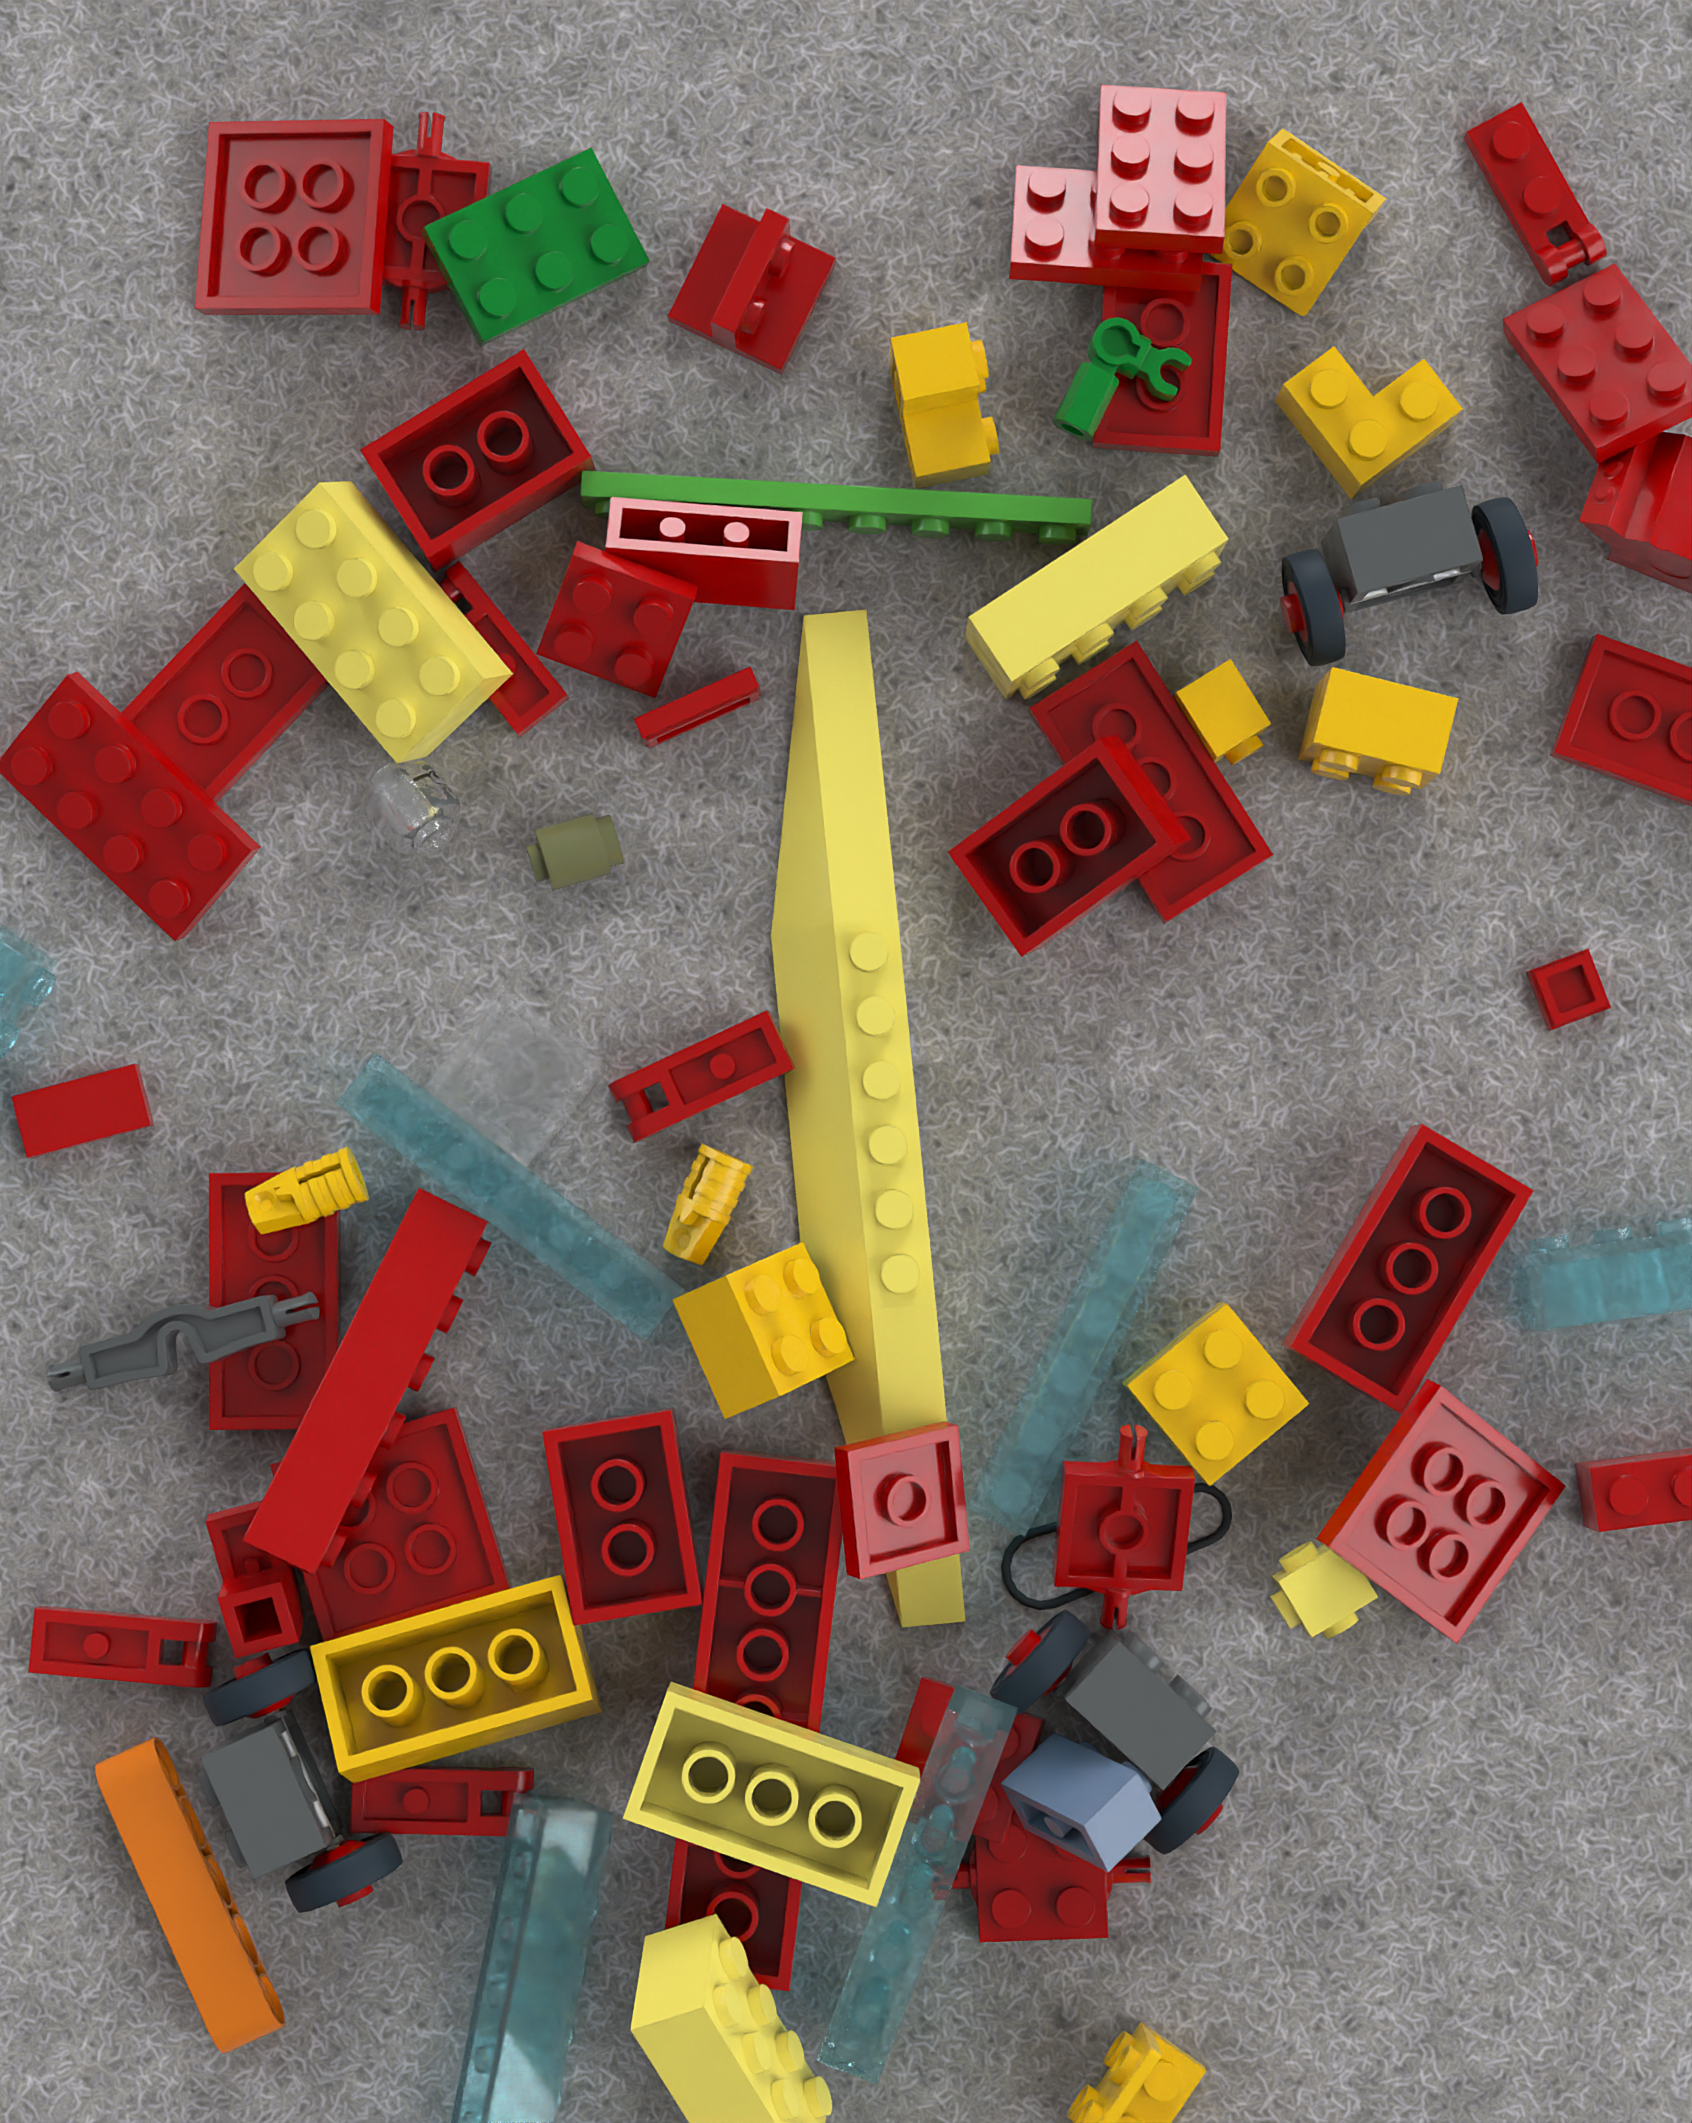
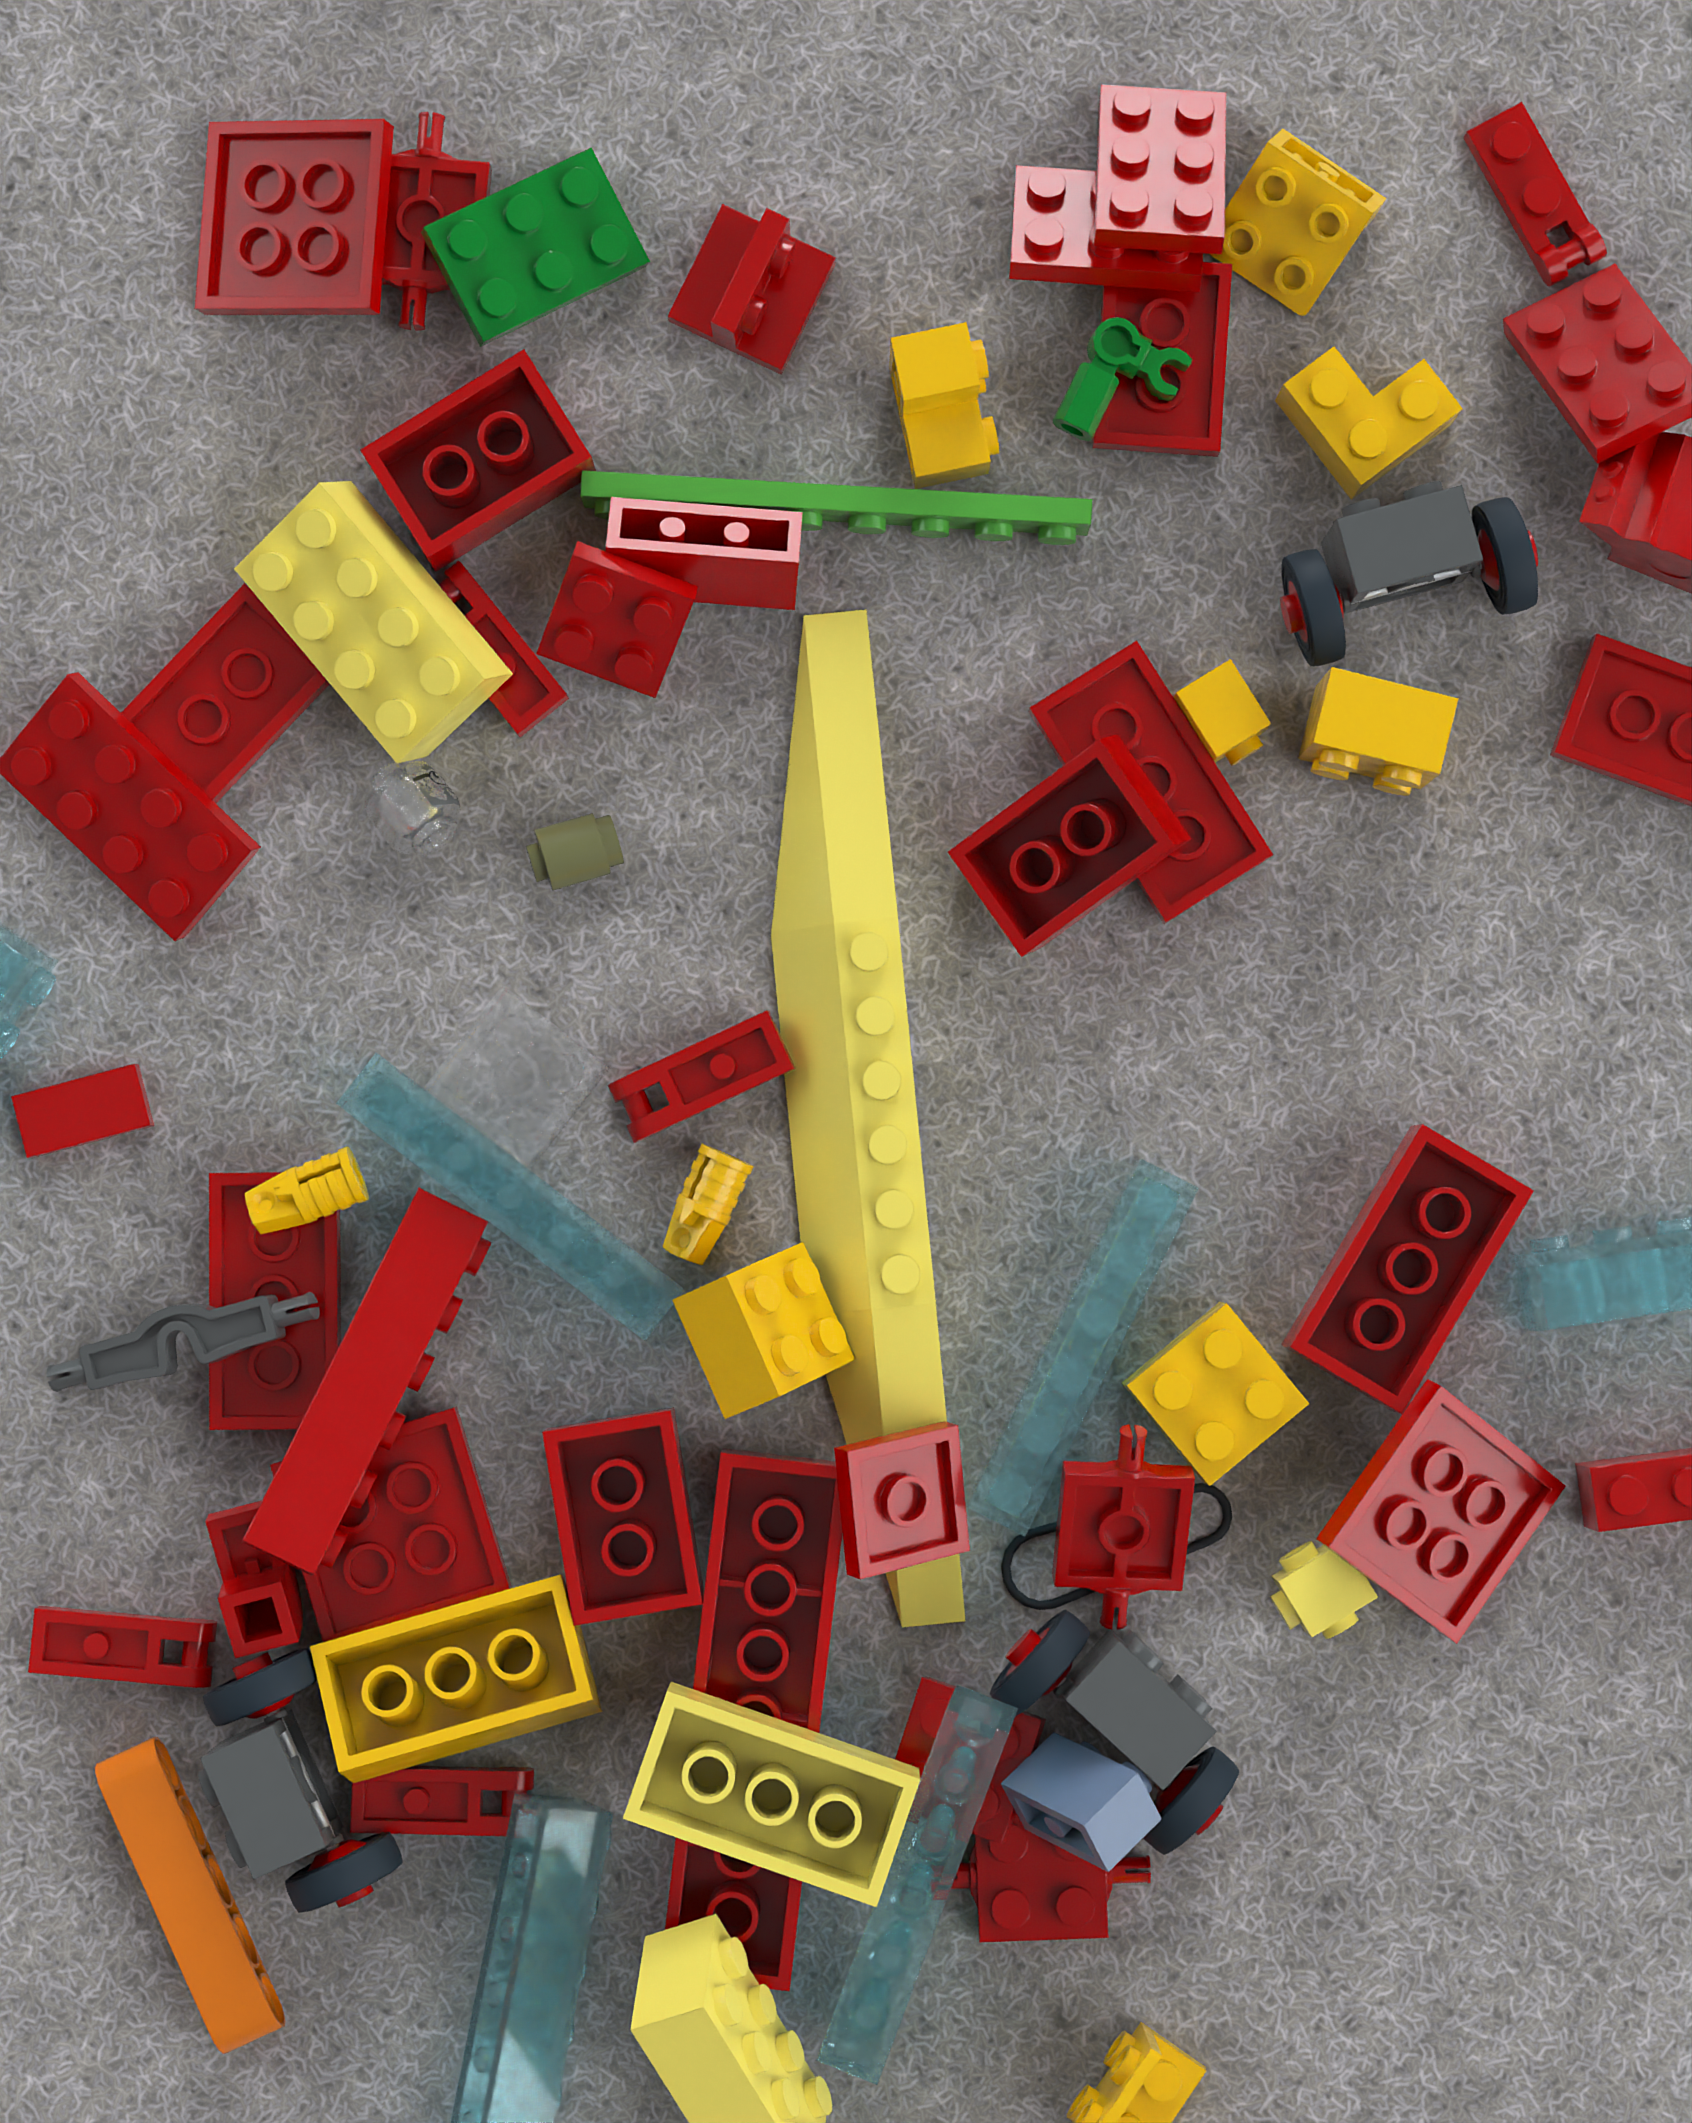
(698, 708): red tile -> none
(1095, 588): light yellow brick -> none
(1568, 989): red tile -> none

